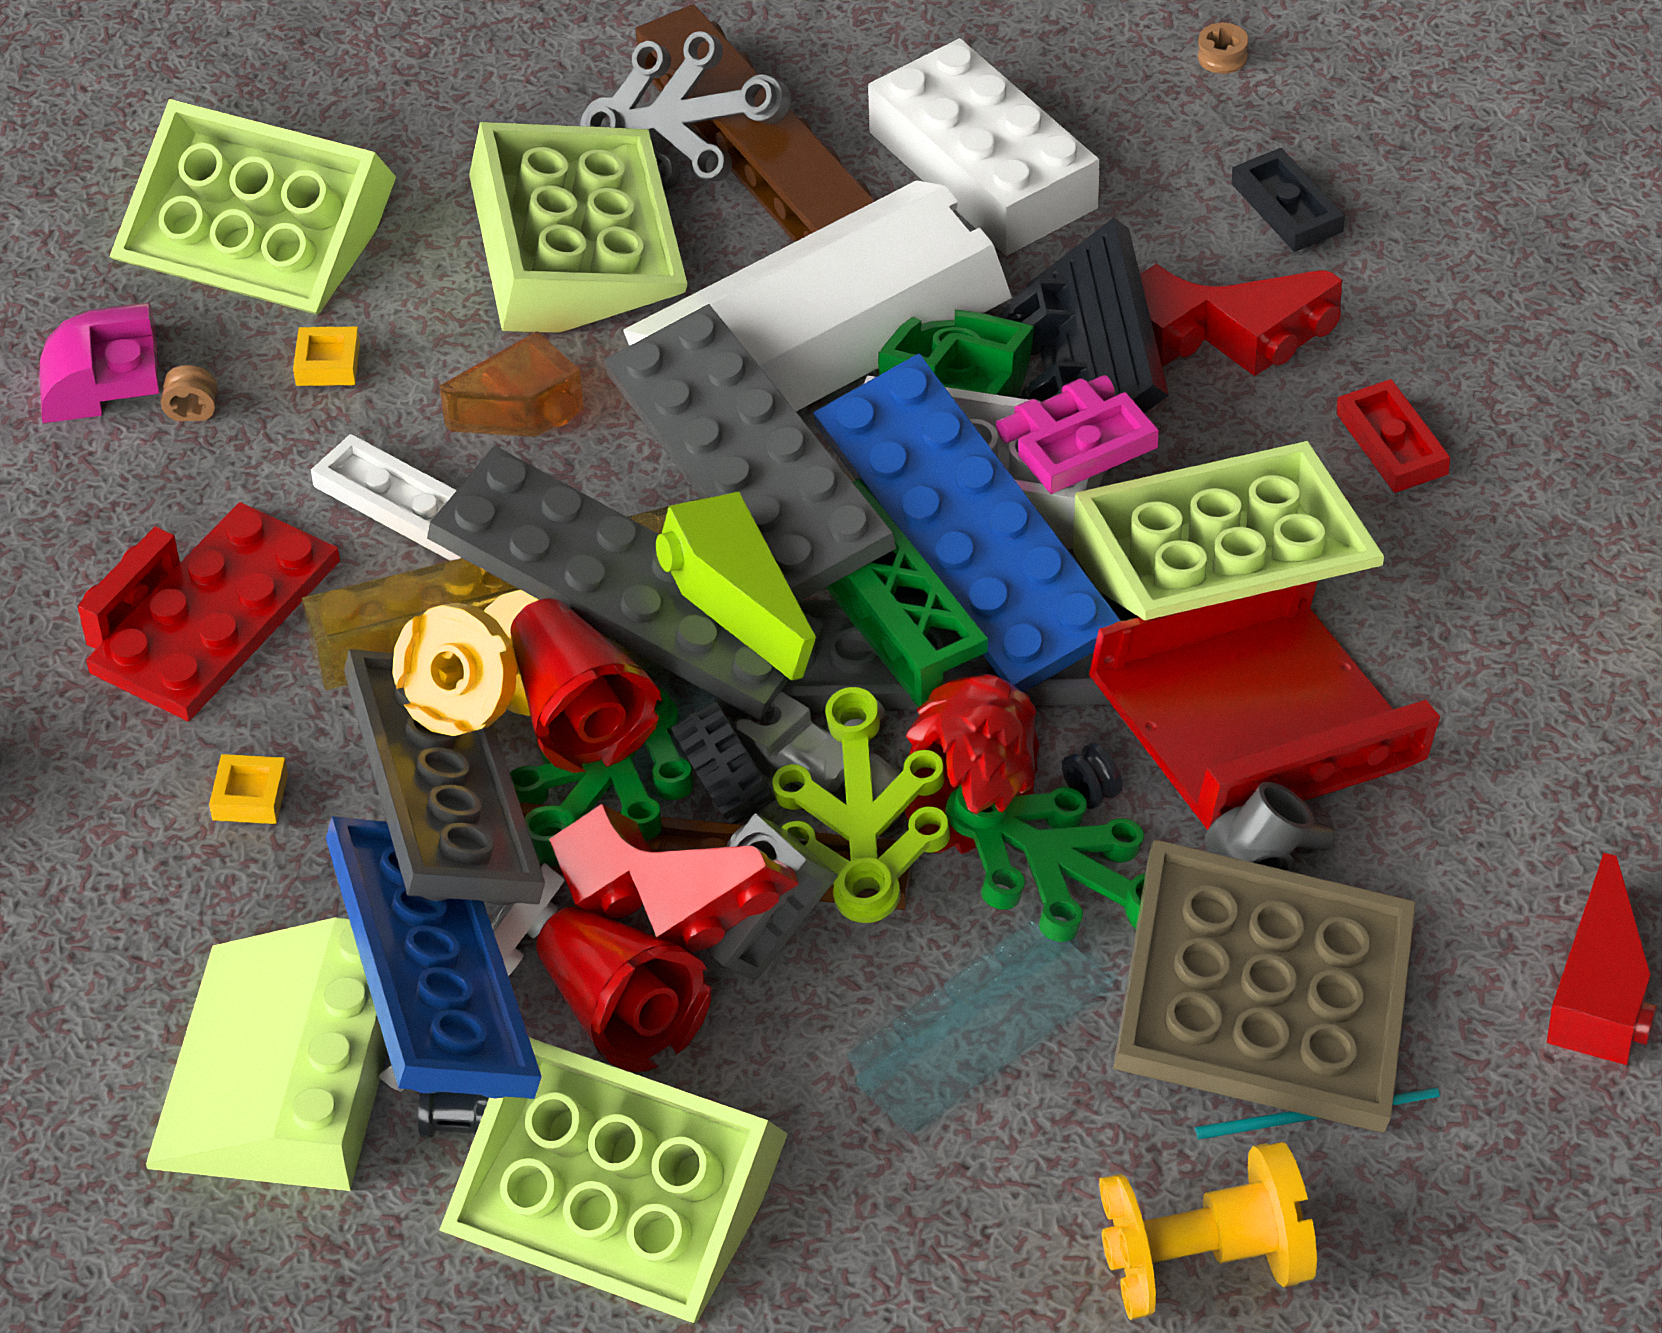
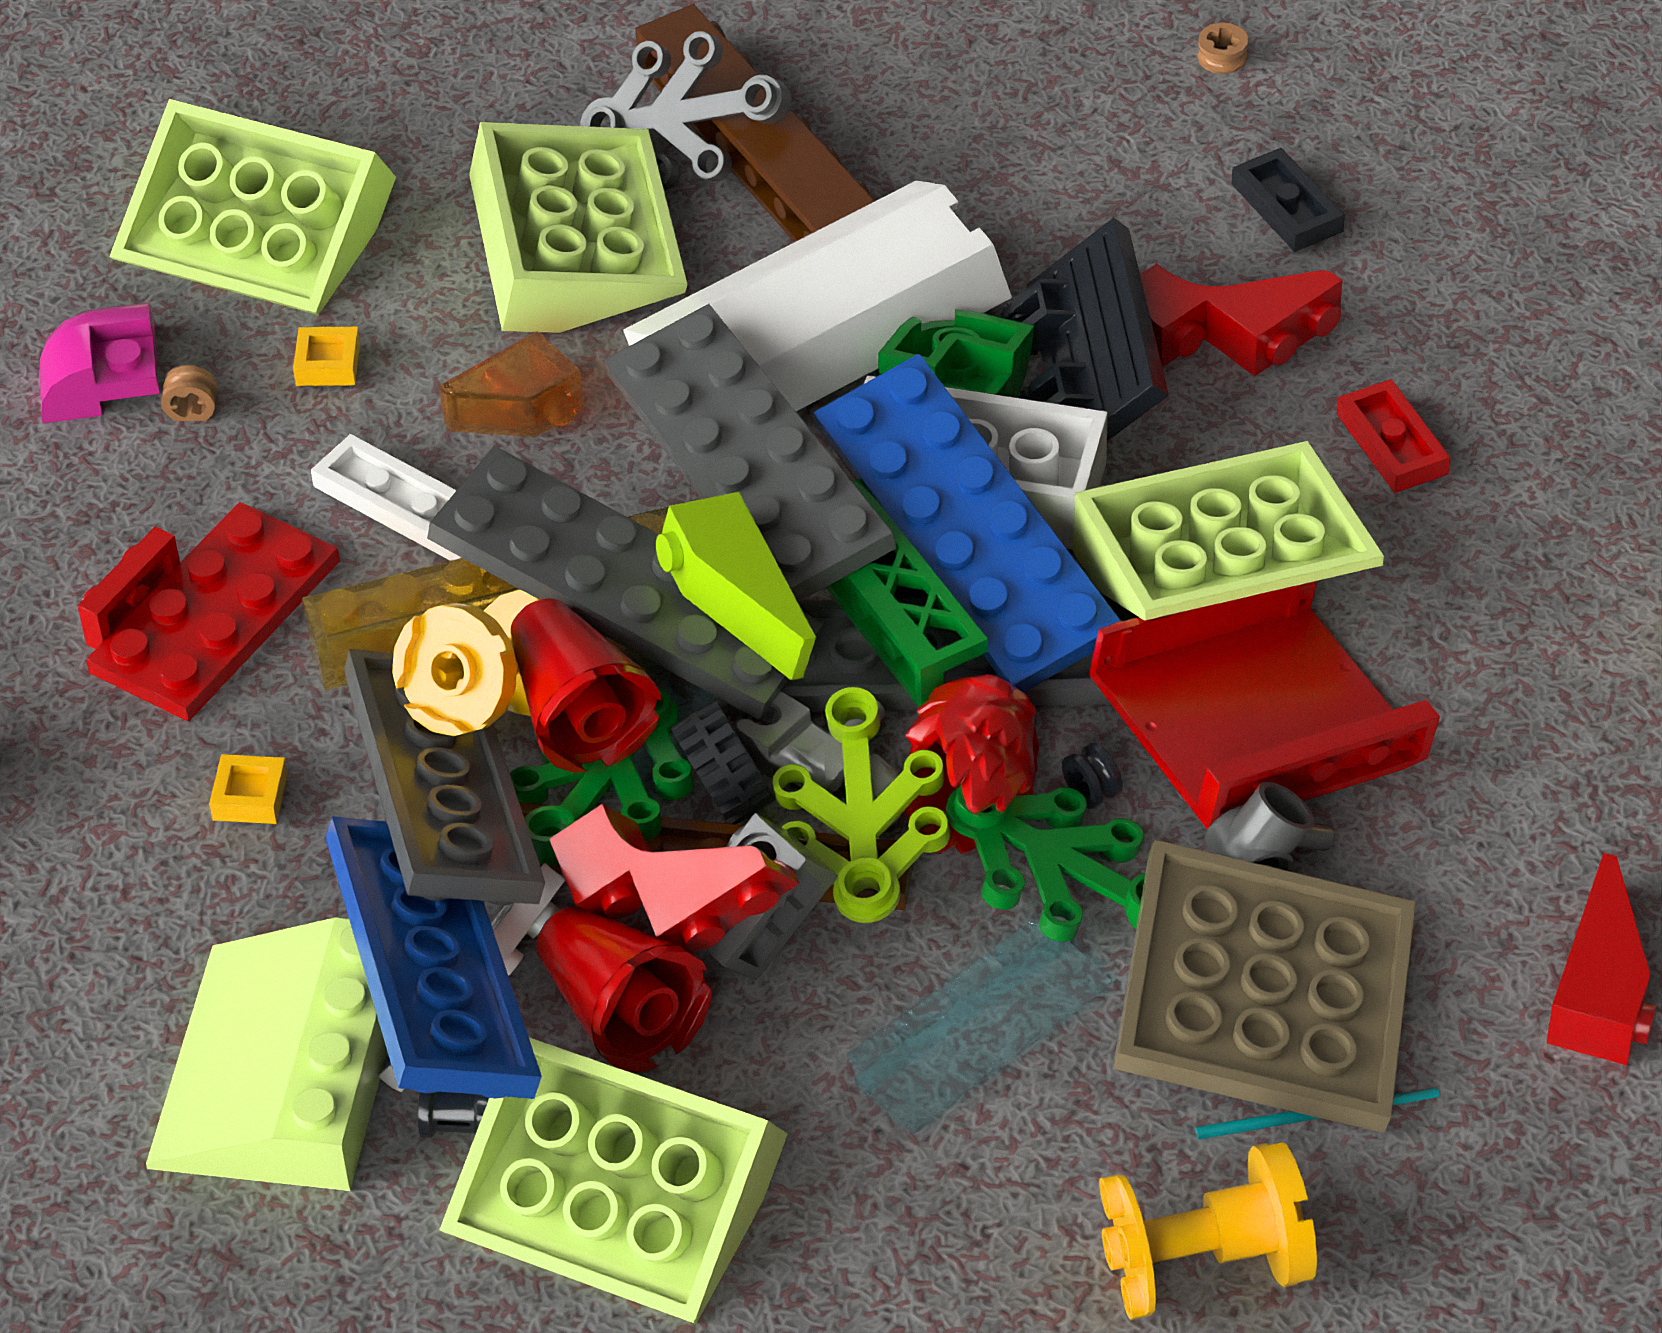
(985, 142): white brick -> none
(1078, 432): dark pink plate -> none

